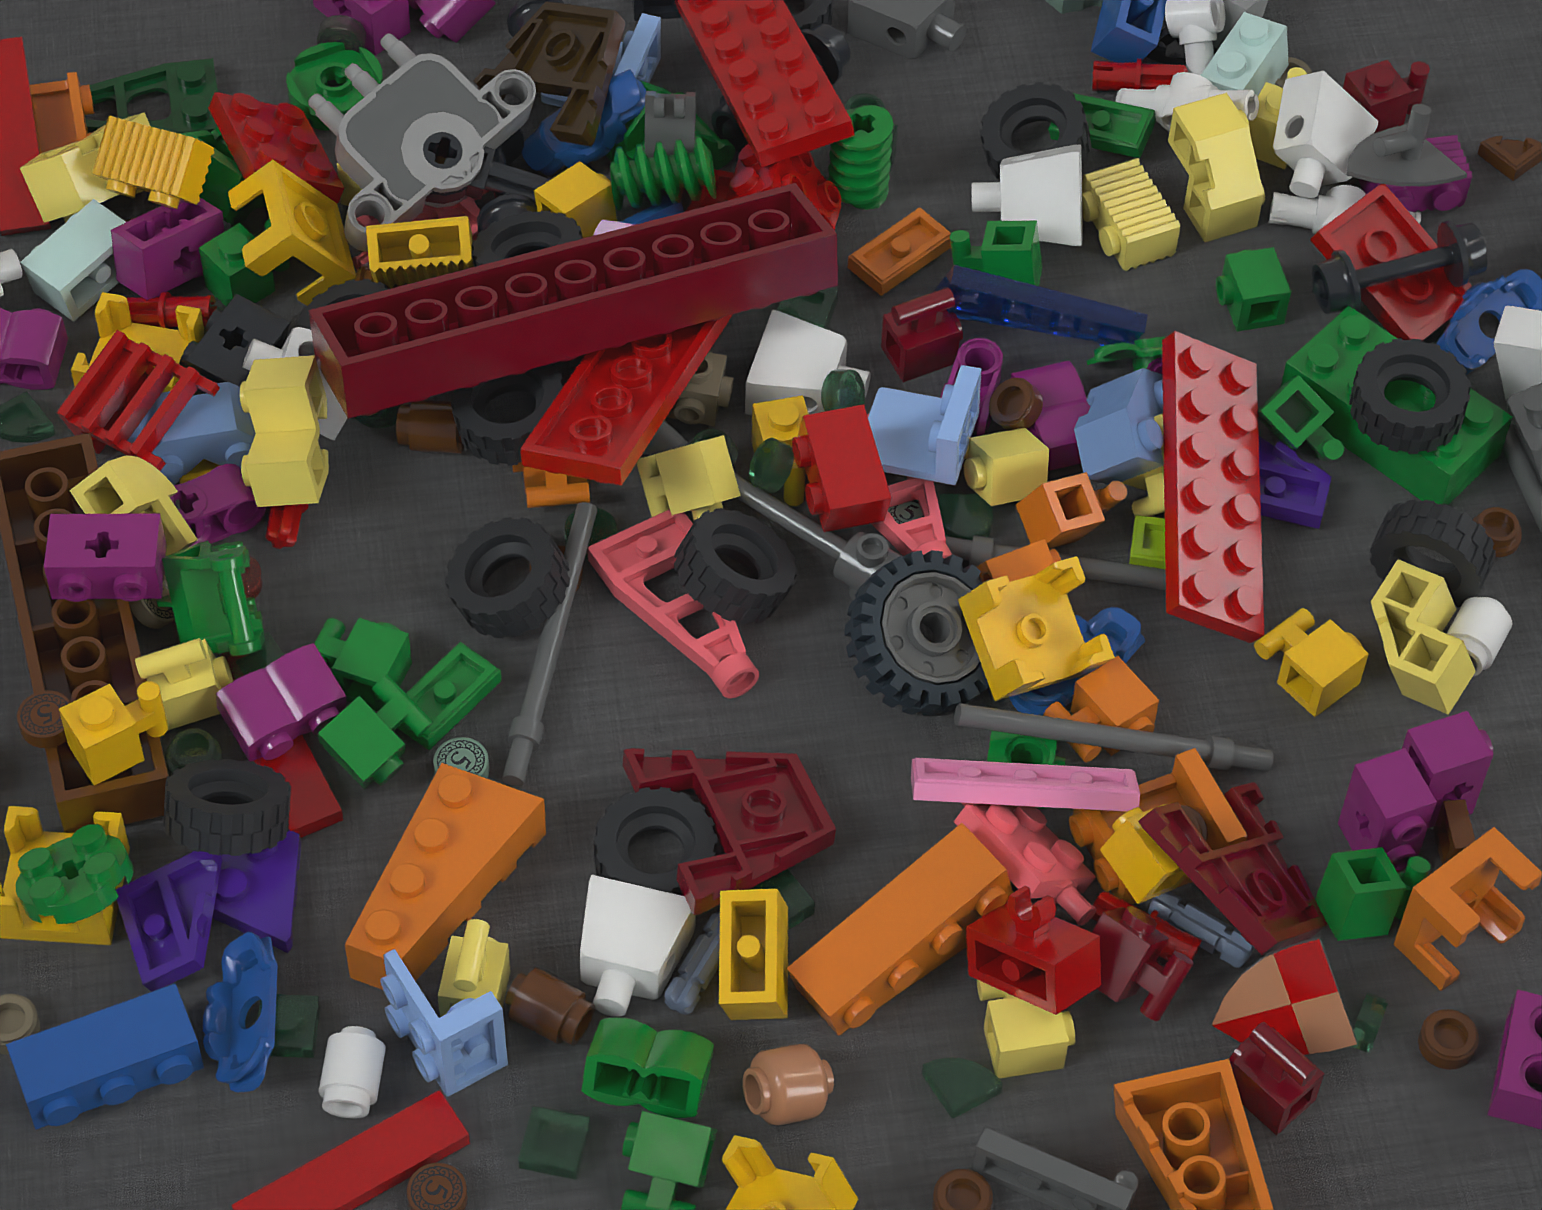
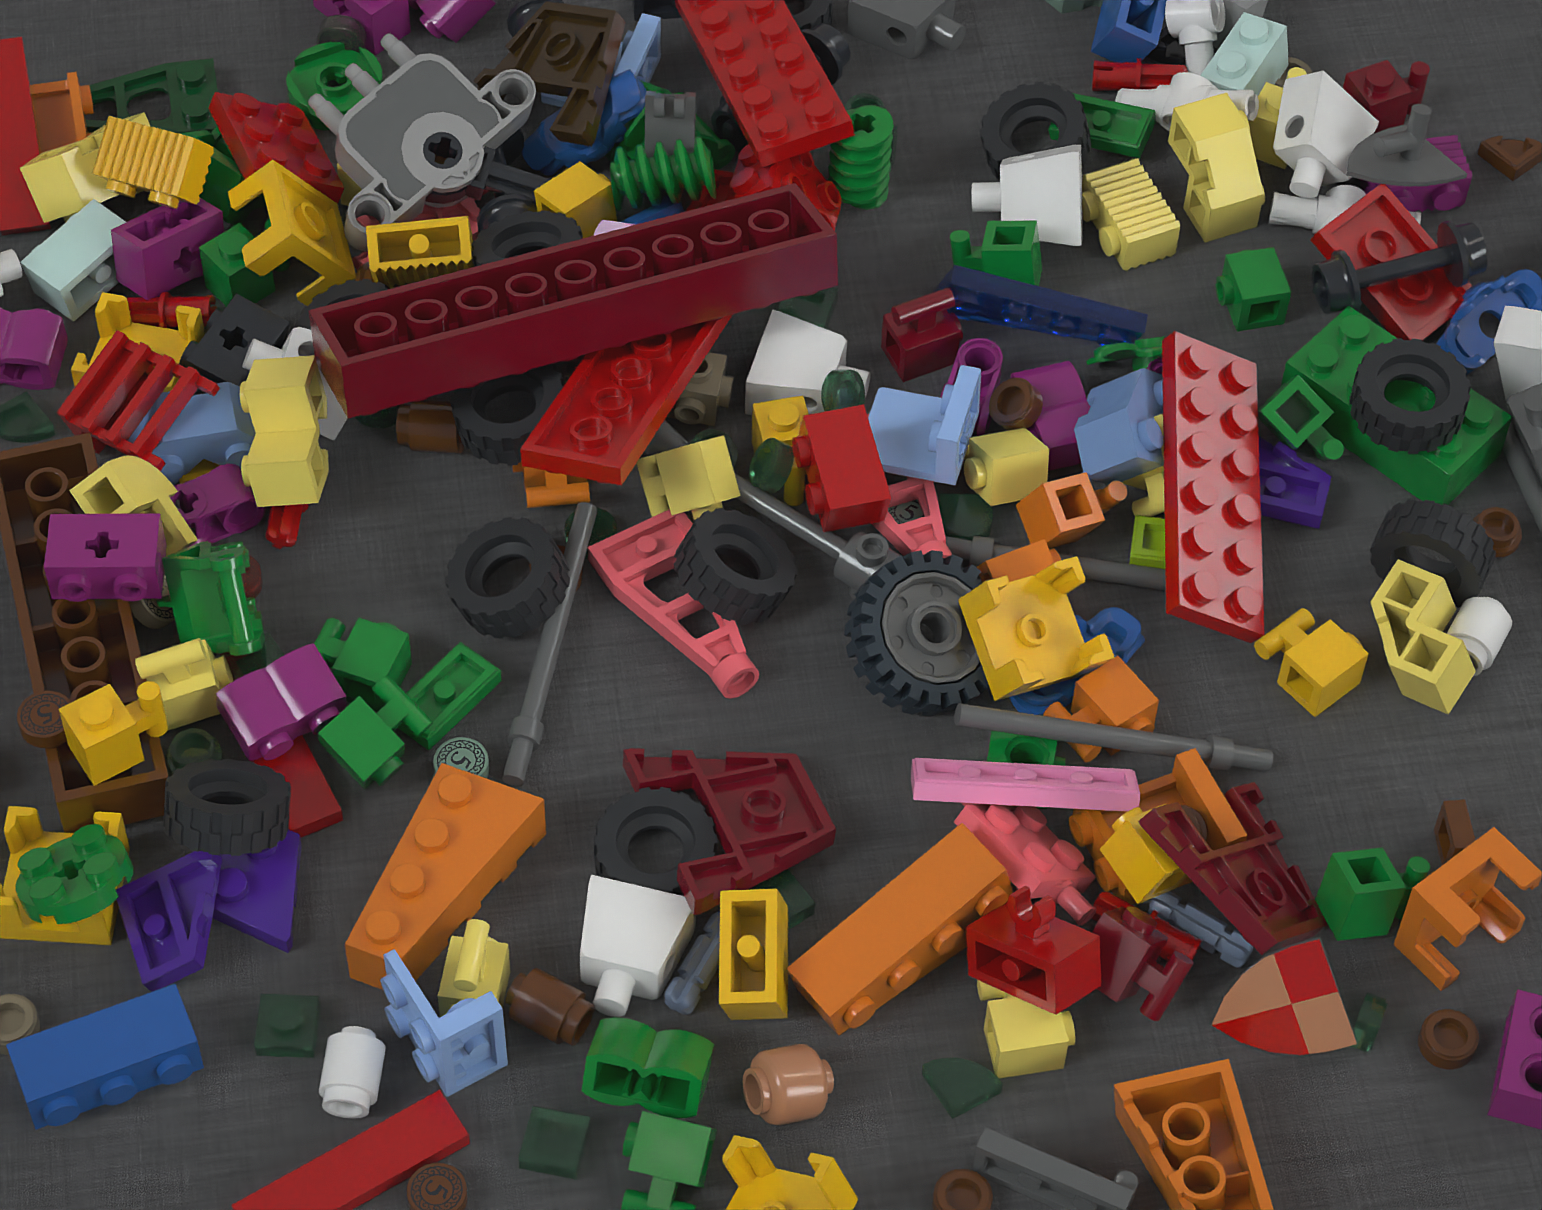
(247, 977): blue piece -> none
(900, 251): orange plate -> none
(1274, 1078): dark red brick -> none
(1387, 807): magenta brick -> none
(1451, 758): magenta brick -> none

